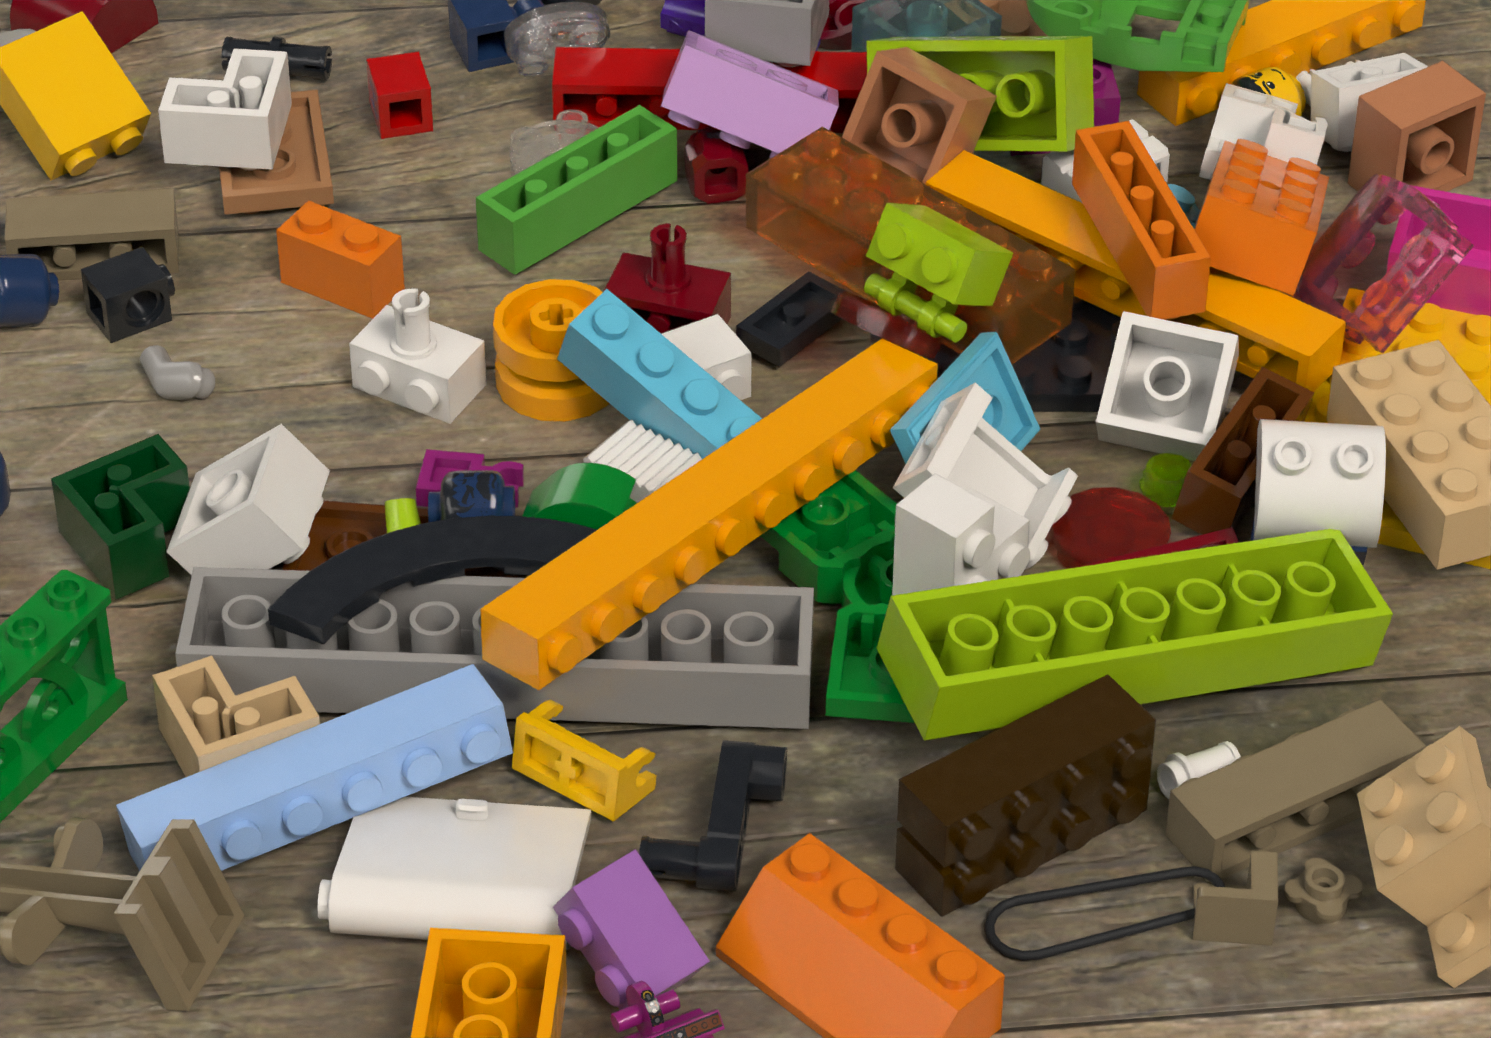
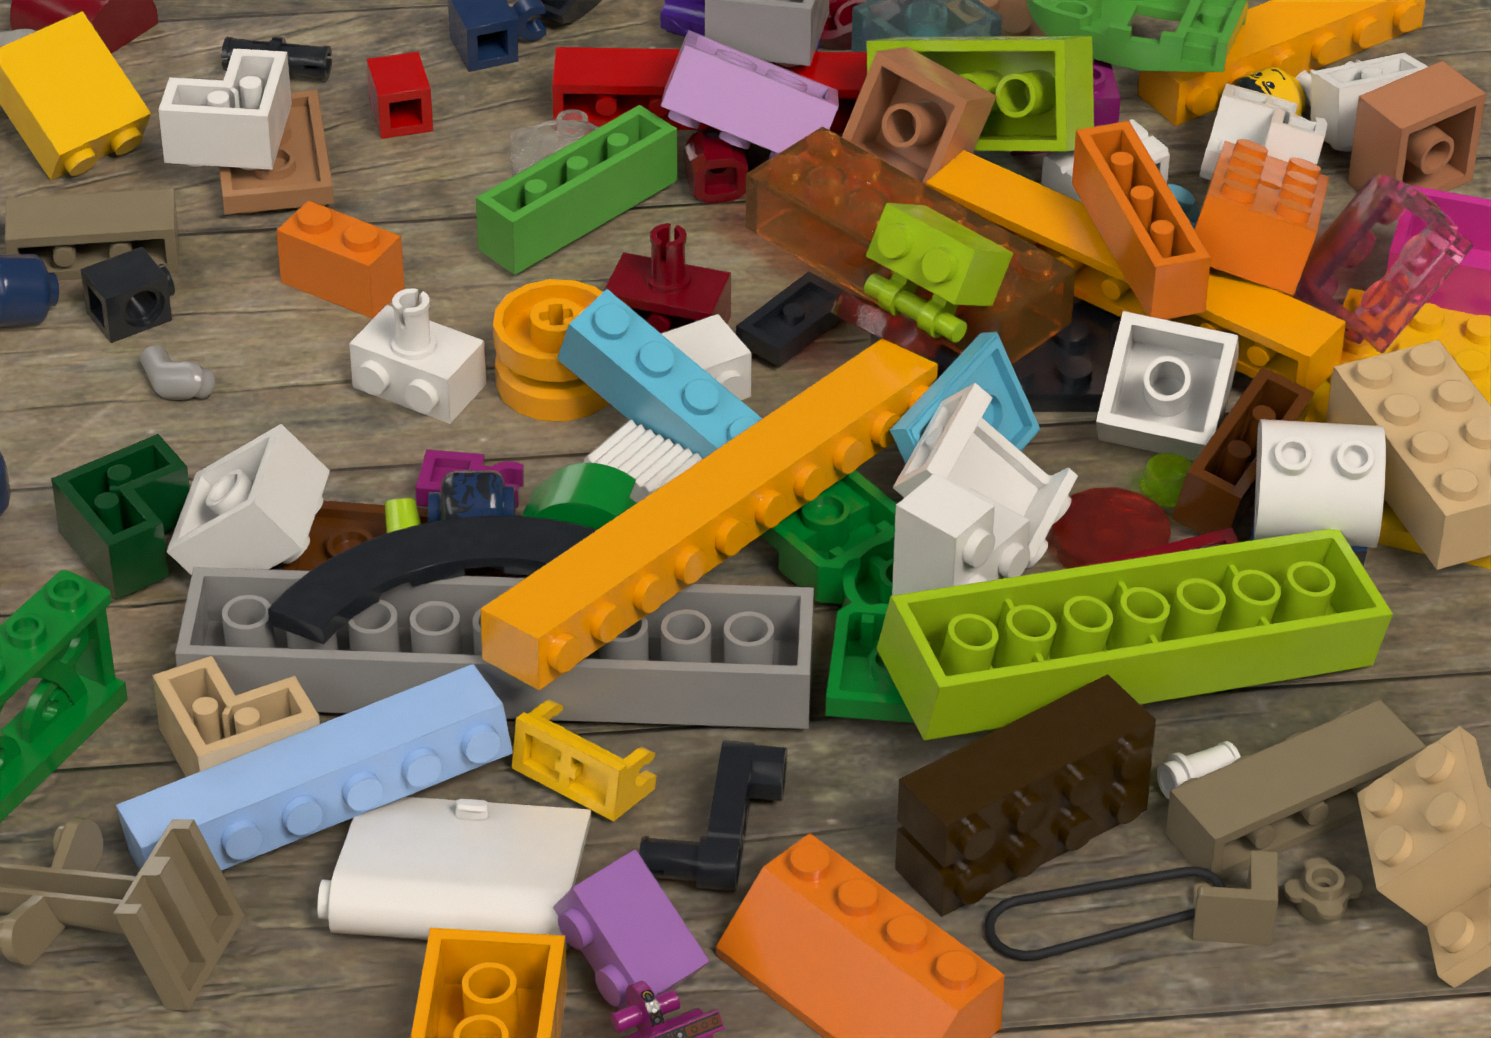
(537, 33): clear tile -> none

